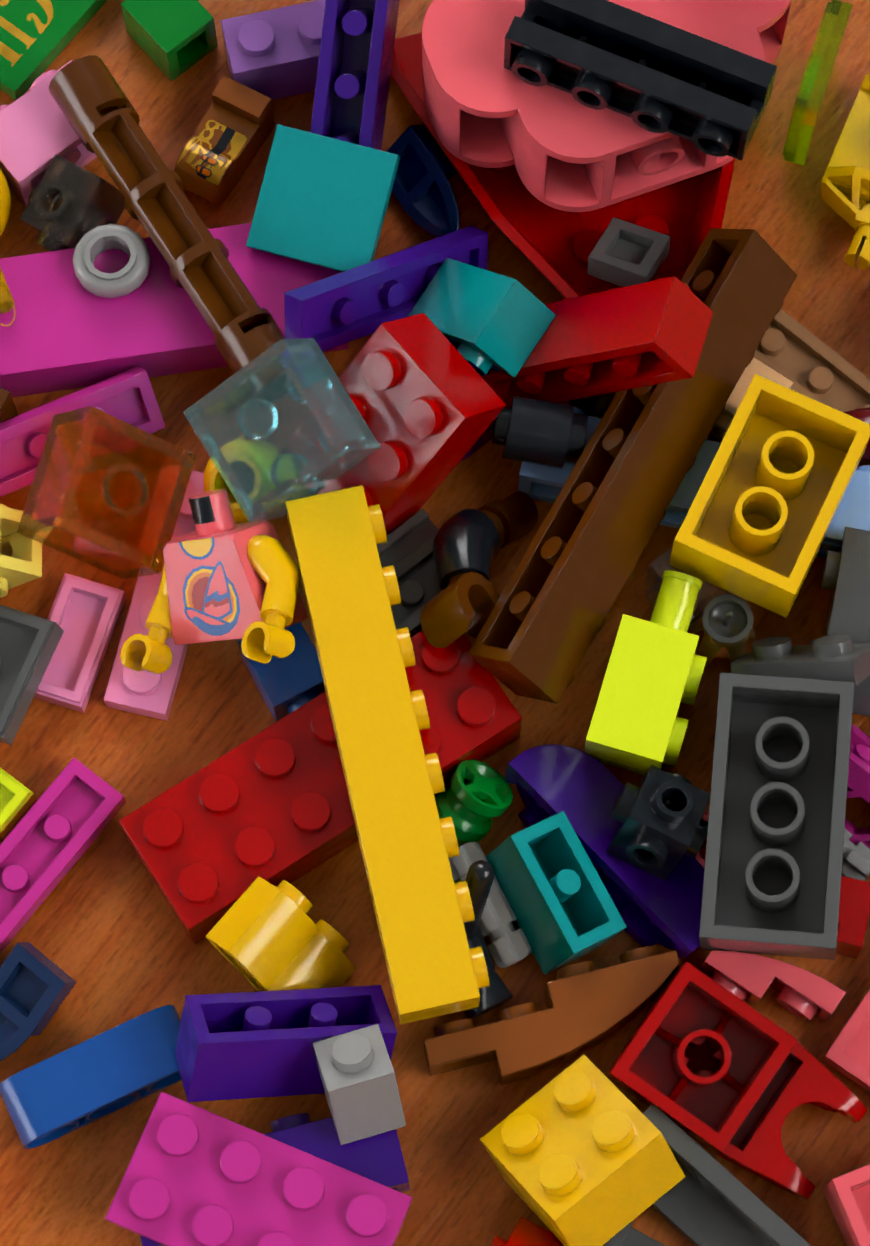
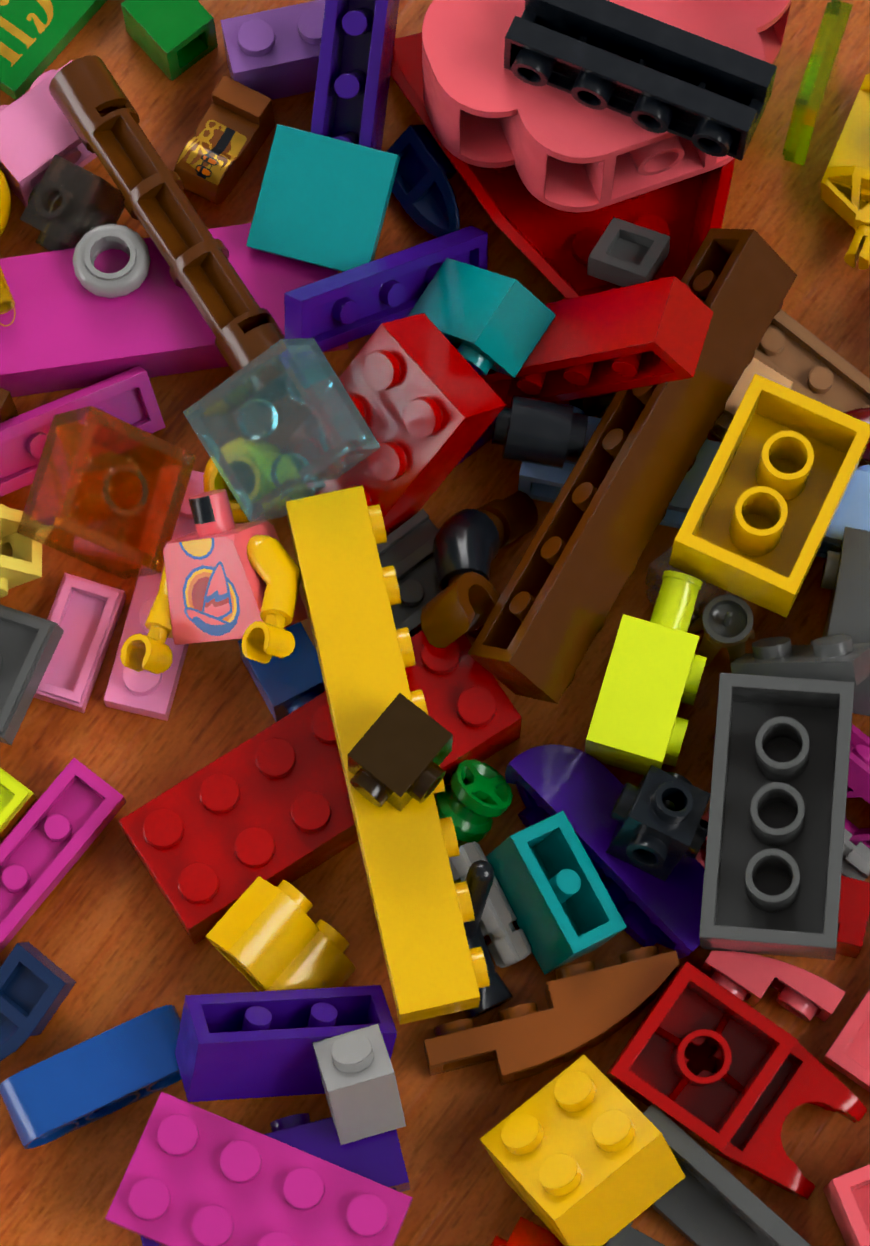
(400, 756): none -> dark brown brick

